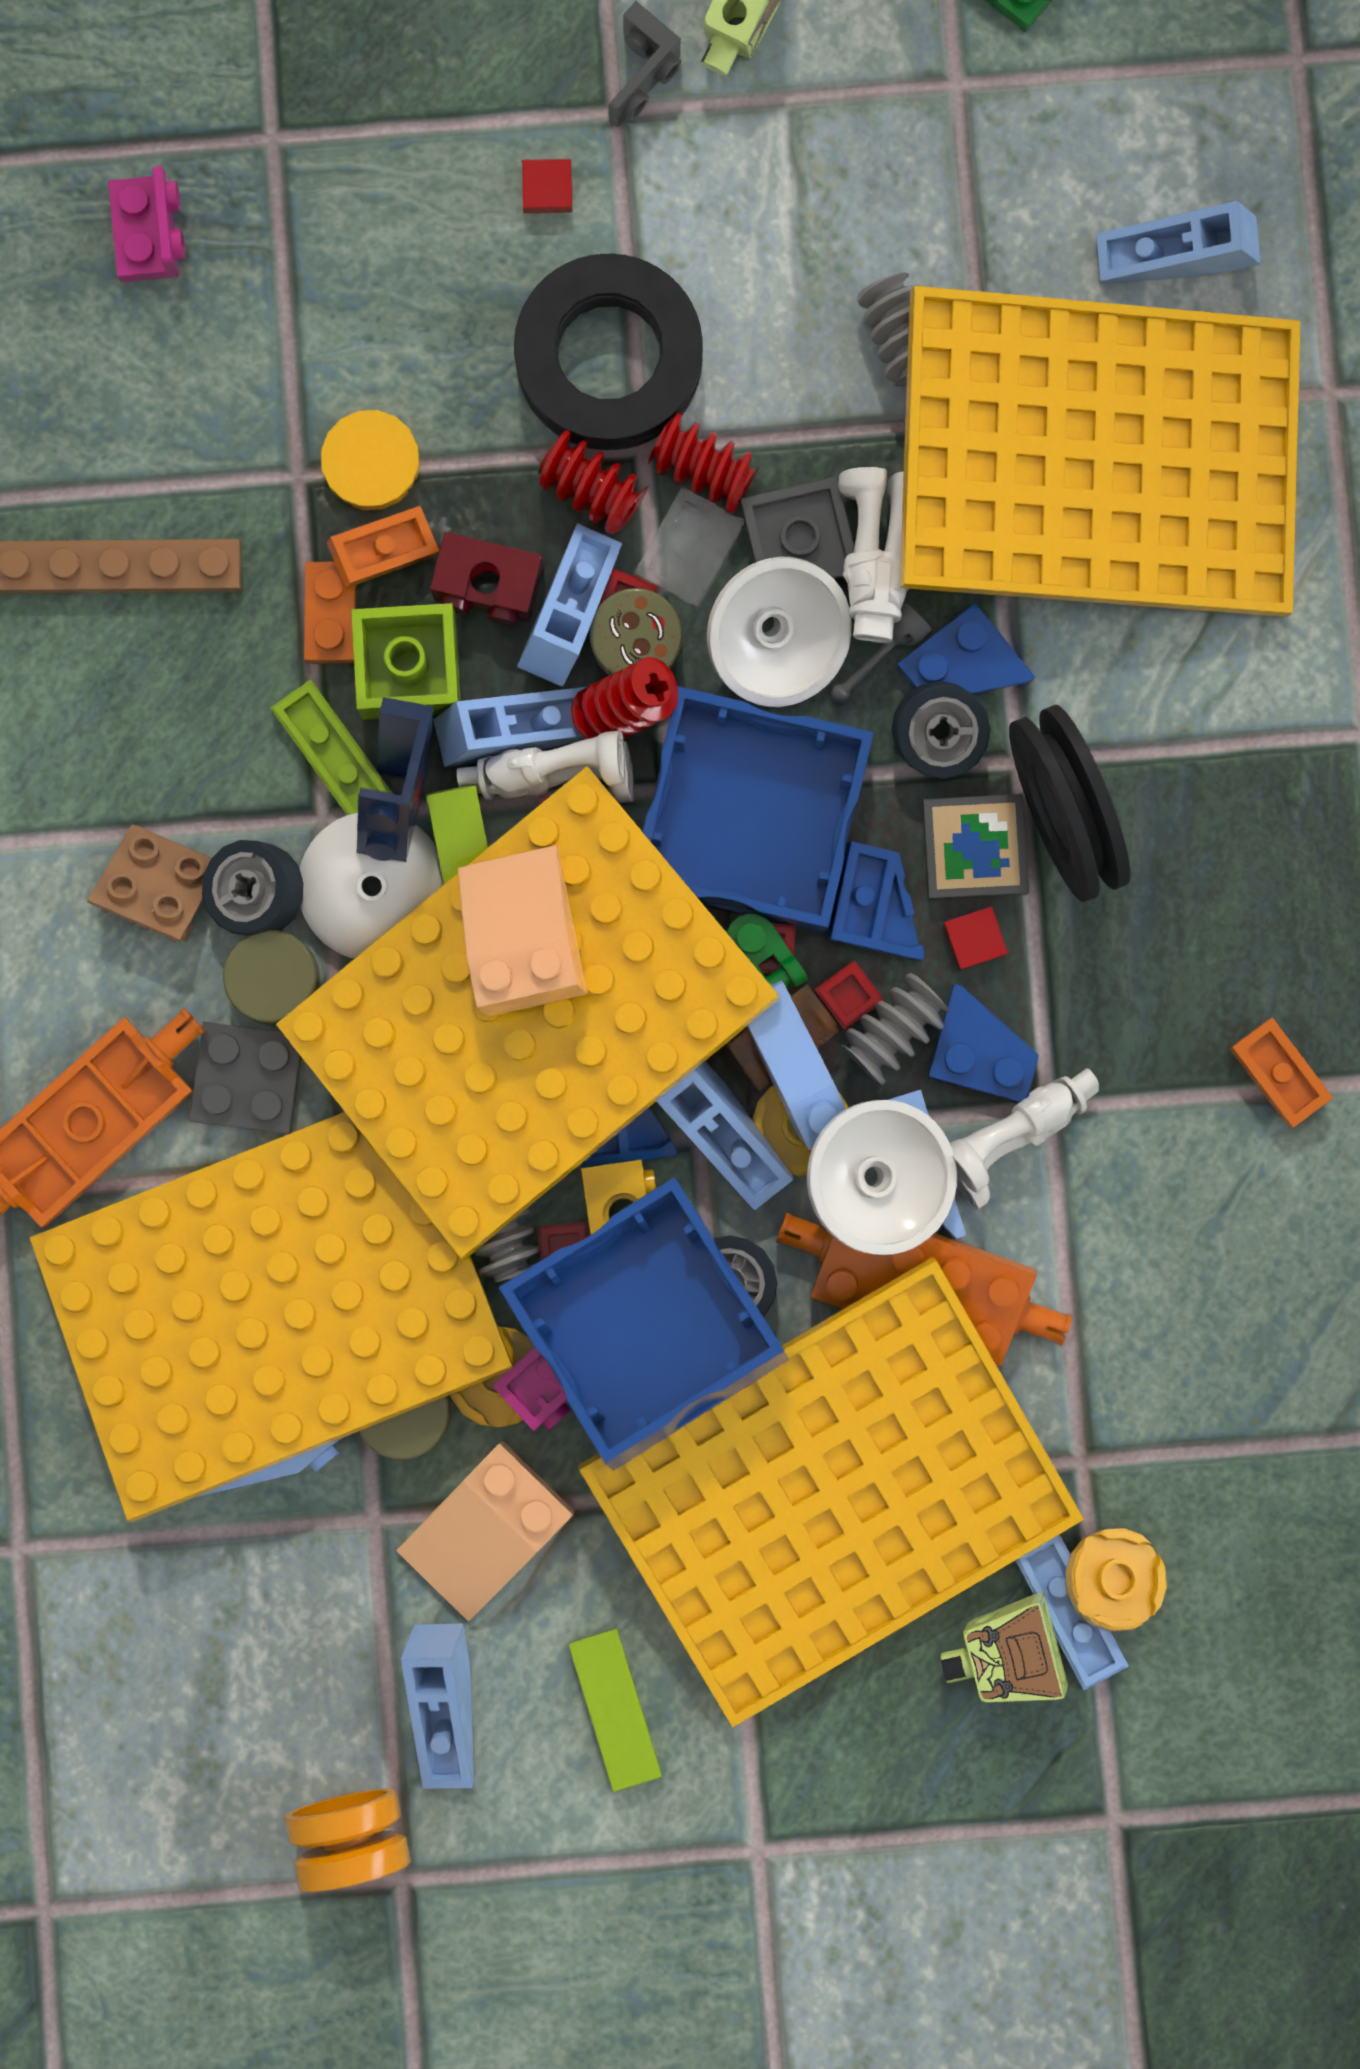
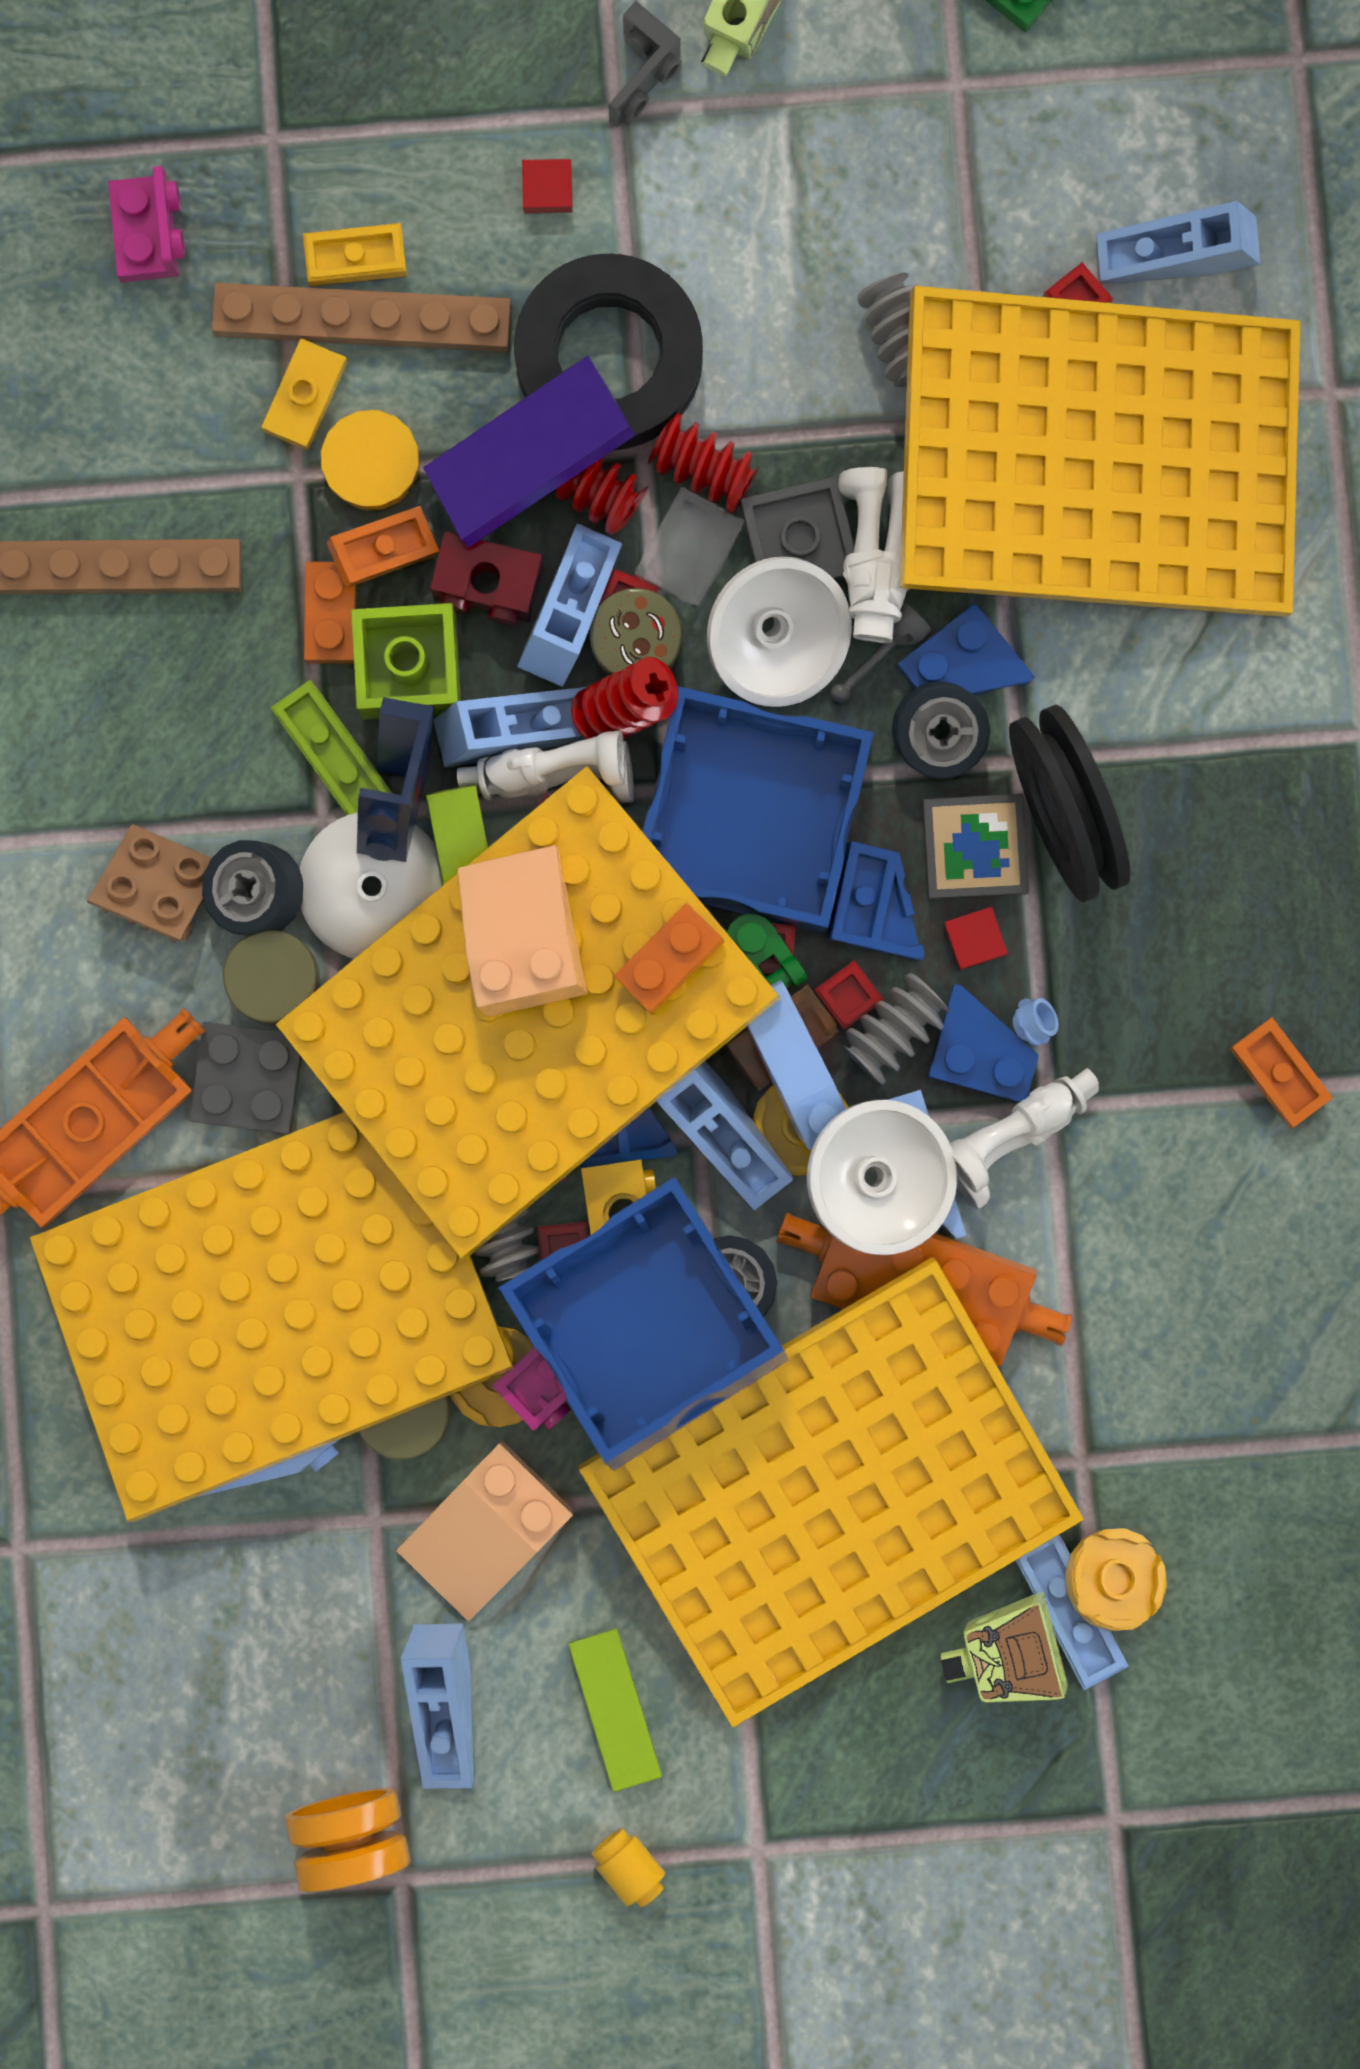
(304, 394): none -> yellow plate
(355, 254): none -> yellow plate
(361, 317): none -> medium nougat plate
(528, 451): none -> dark purple tile
(629, 1868): none -> yellow brick
(669, 958): none -> orange plate
(1035, 1021): none -> light blue plate
(1079, 285): none -> red tile

